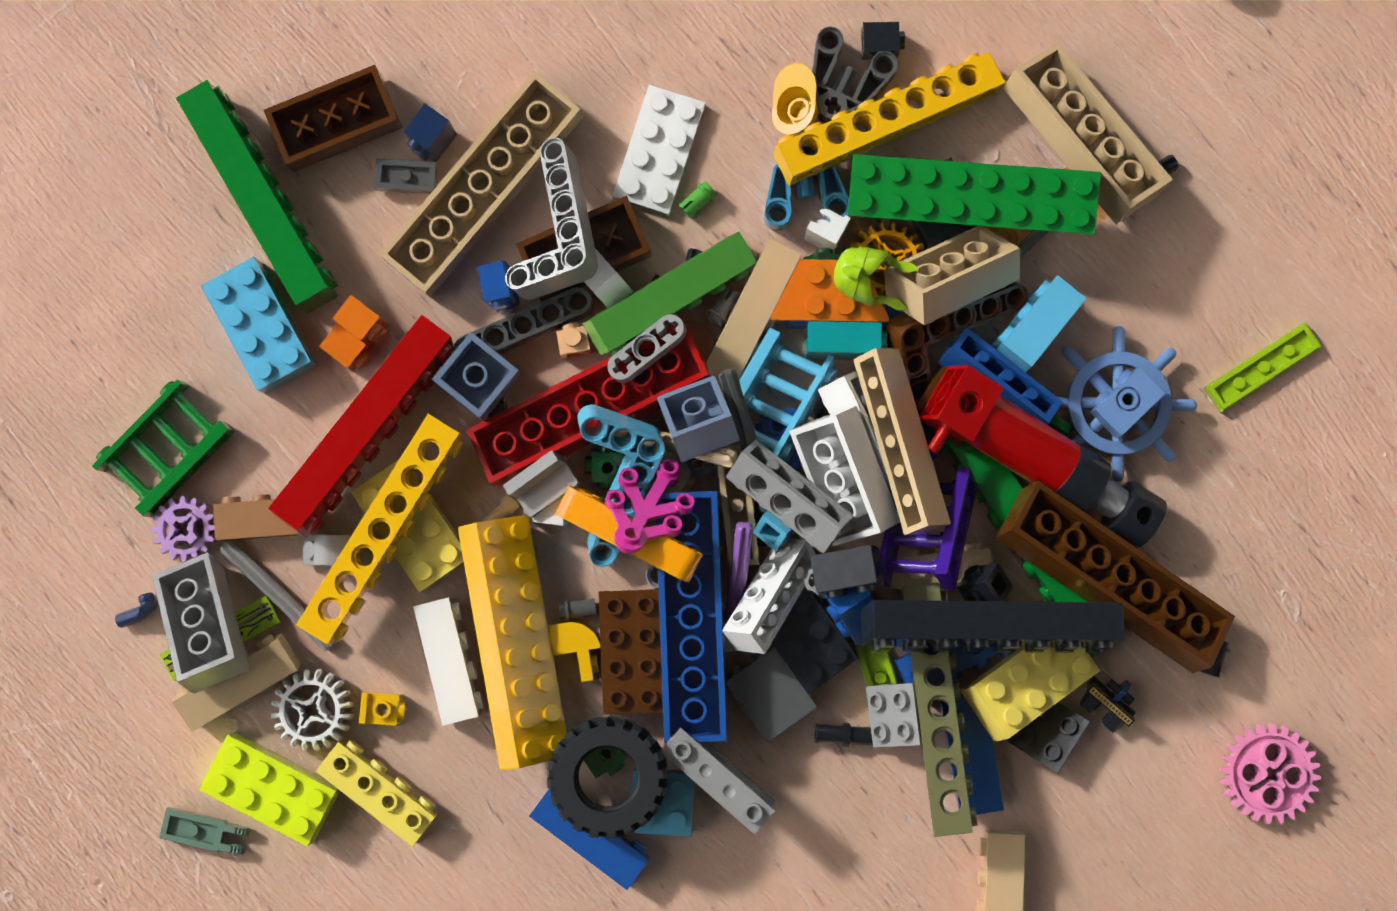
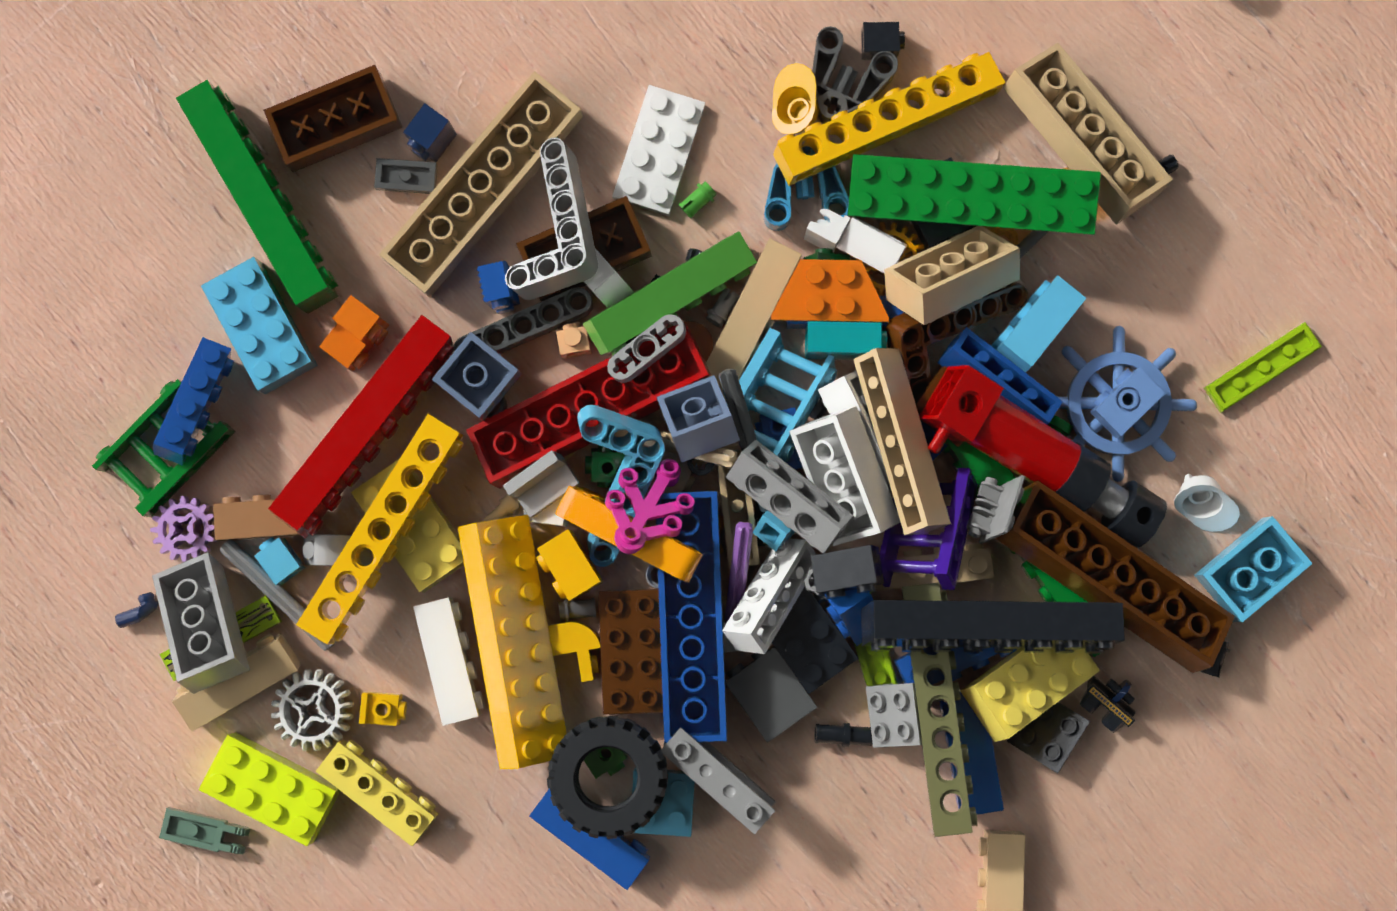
(192, 401): none -> blue brick
(279, 560): none -> medium azure brick
(569, 566): none -> yellow brick
(853, 271): lime hair -> none
(871, 245): none -> white hinge
(985, 583): black brick -> none
(995, 508): none -> light grey hinge
(1206, 504): none -> white piece
(1253, 568): none -> medium azure brick
(1286, 795): bright pink gear -> none

